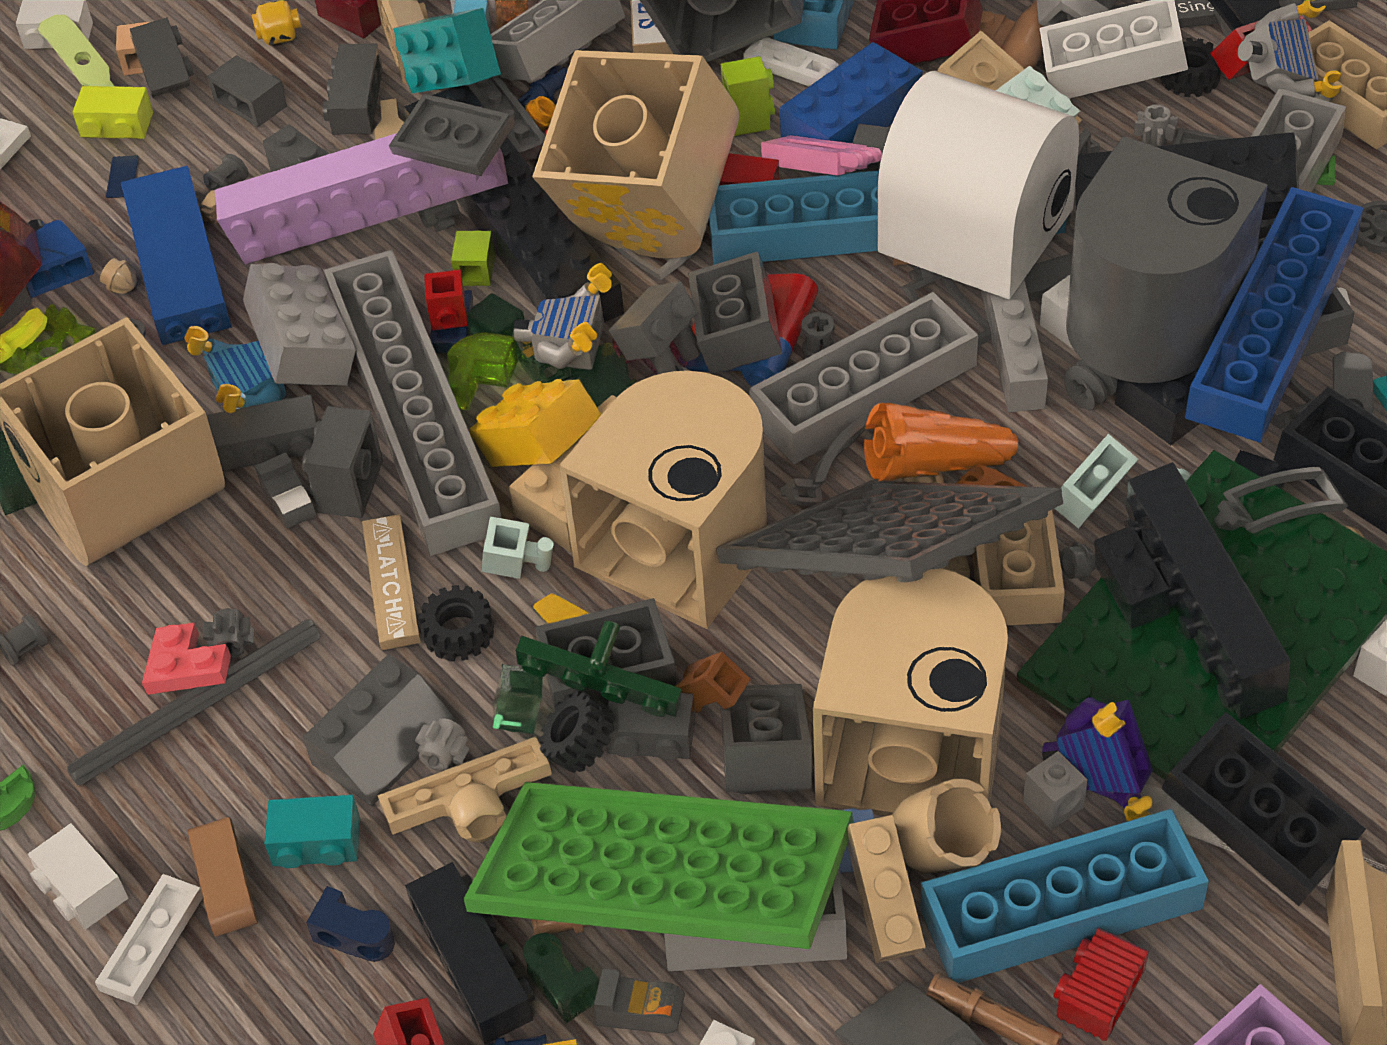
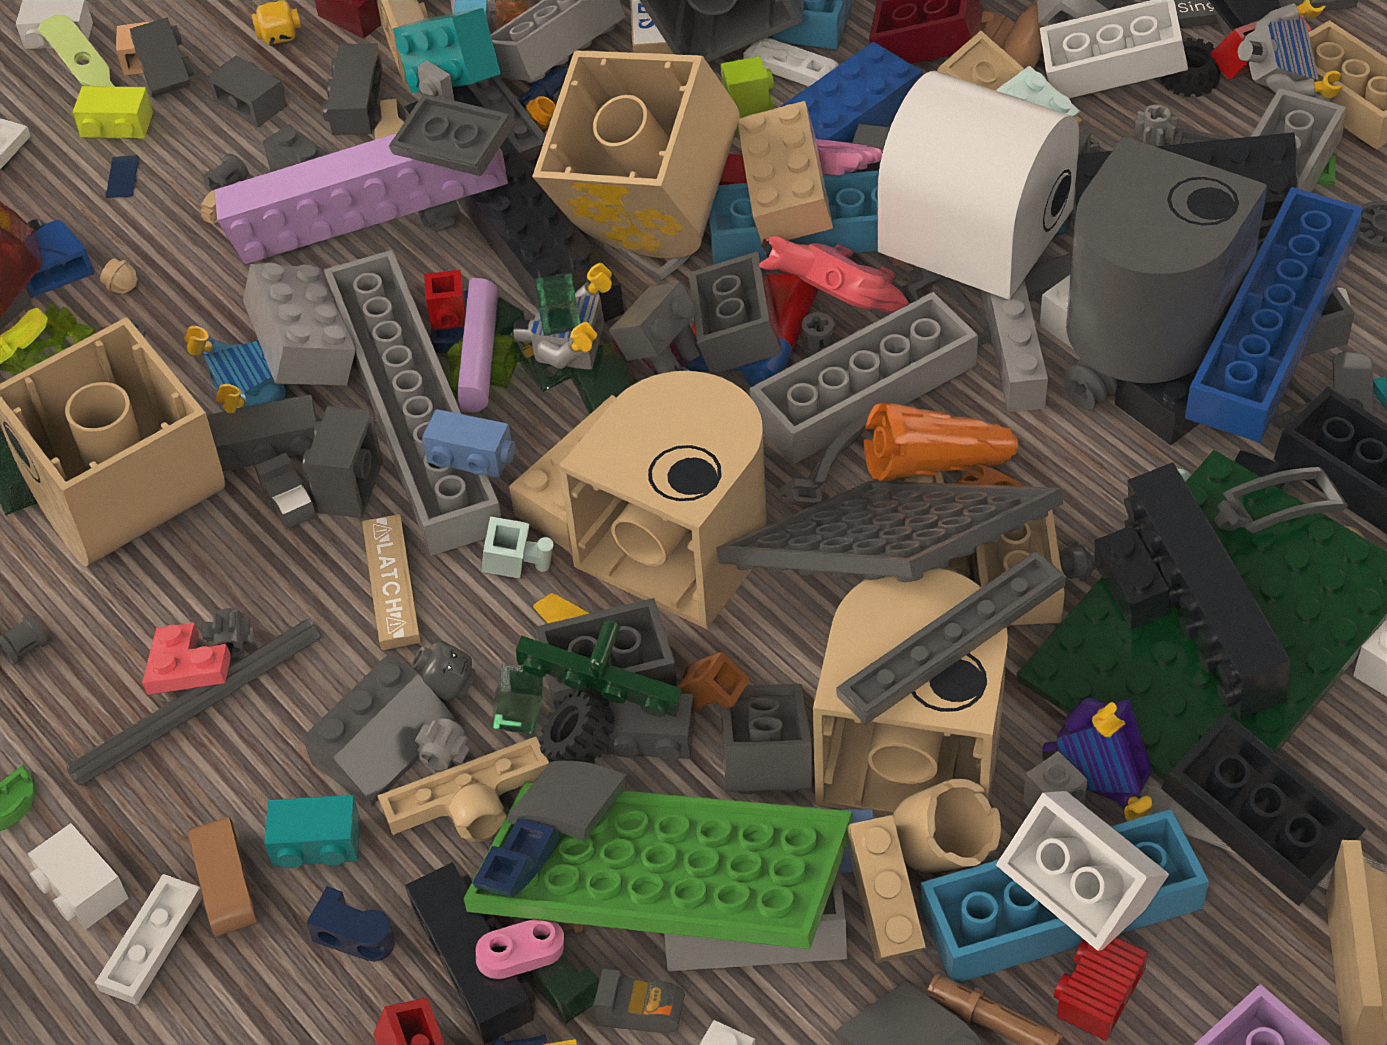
(175, 254): blue brick -> none
(435, 81): none -> light grey plate
(444, 670): none -> dark grey head
(452, 605): black tyre -> none
(468, 443): none -> medium blue brick
(474, 256): lime brick -> none
(477, 345): none -> lavender brick
(519, 860): none -> dark blue slope
(522, 949): none -> bright pink plate
(534, 423): yellow brick -> none
(557, 303): none -> clear green brick
(570, 797): none -> dark grey slope
(784, 173): none -> tan brick
(835, 273): none -> coral animal
(950, 637): none -> dark grey tile
(1081, 868): none -> white slope
(1094, 480): light aqua brick -> none

